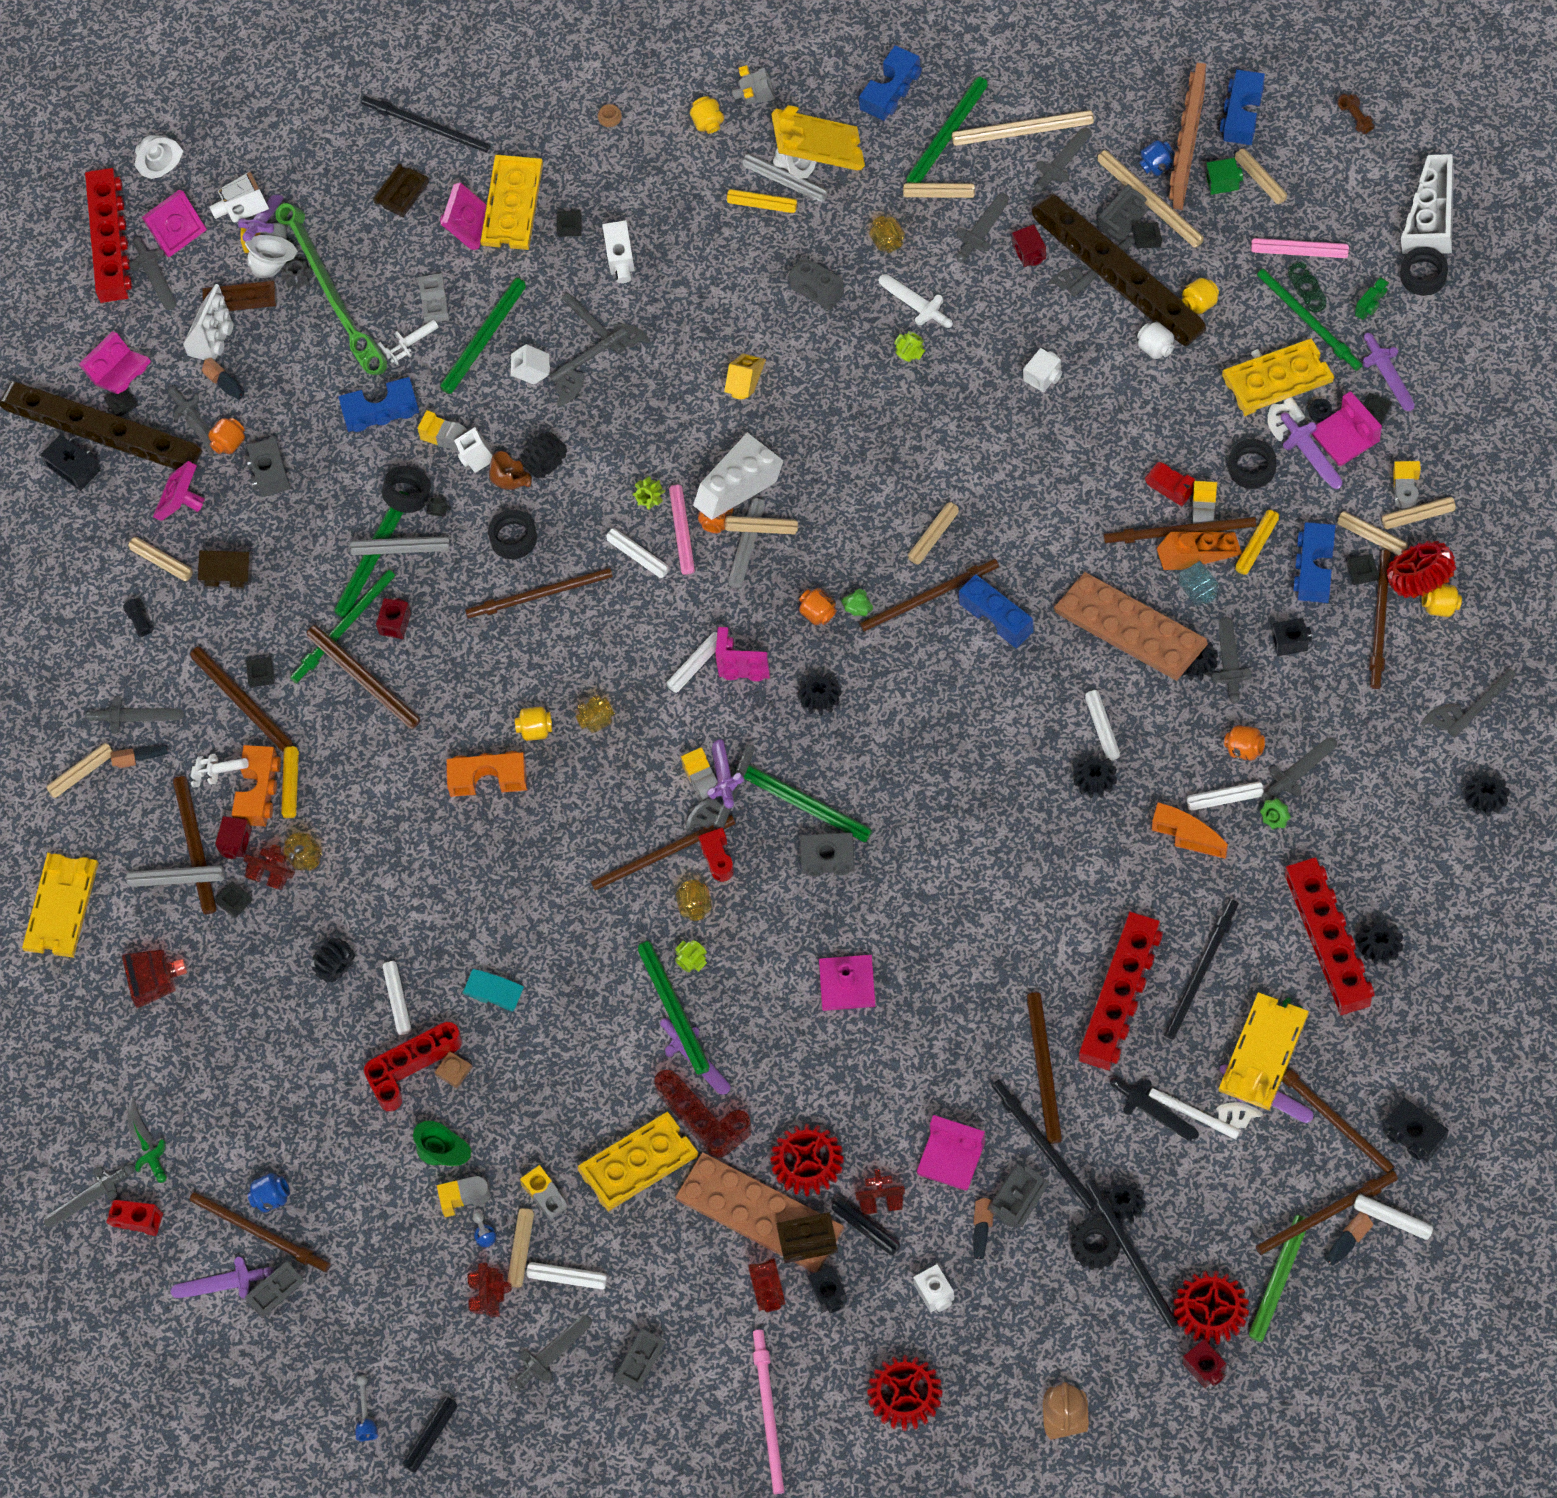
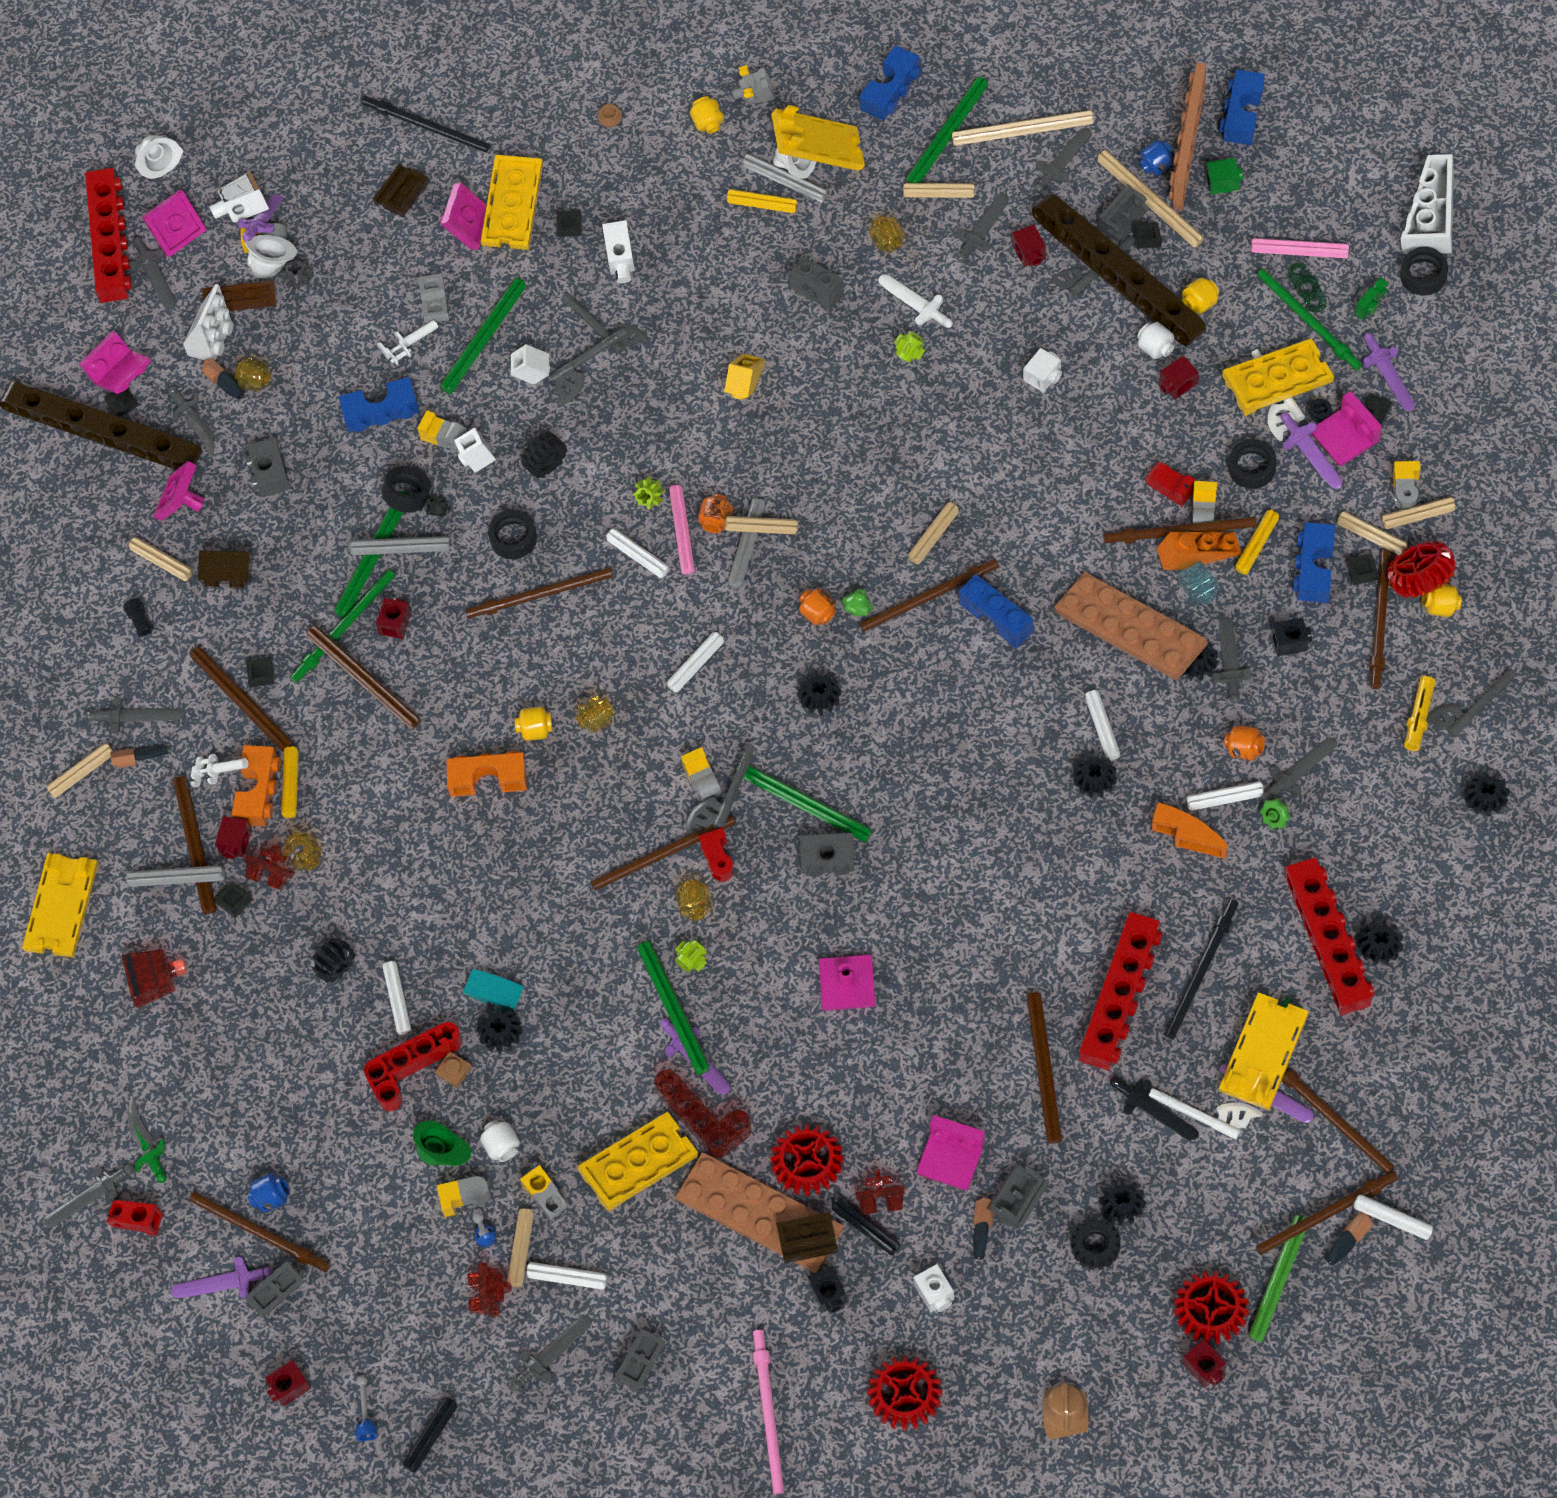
(70, 461): black brick -> none
(226, 436): orange head -> none
(252, 374): none -> clear yellow head
(287, 1372): none -> dark red brick
(372, 350): bright green piece -> none
(499, 1040): none -> black gear
(500, 1141): none -> white head
(508, 473): dark orange hair -> none
(726, 783): medium lavender sword -> none
(737, 477): white wedge -> none
(739, 664): dark pink bracket -> none
(767, 1285): clear red hips -> none
(1013, 1104): black bar -> none
(1104, 1207): black bar -> none
(1178, 377): none -> dark red brick
(1261, 176): tan axle -> none
(1351, 103): reddish brown bar -> none
(1407, 1117): black brick -> none
(1419, 714): none -> yellow pin

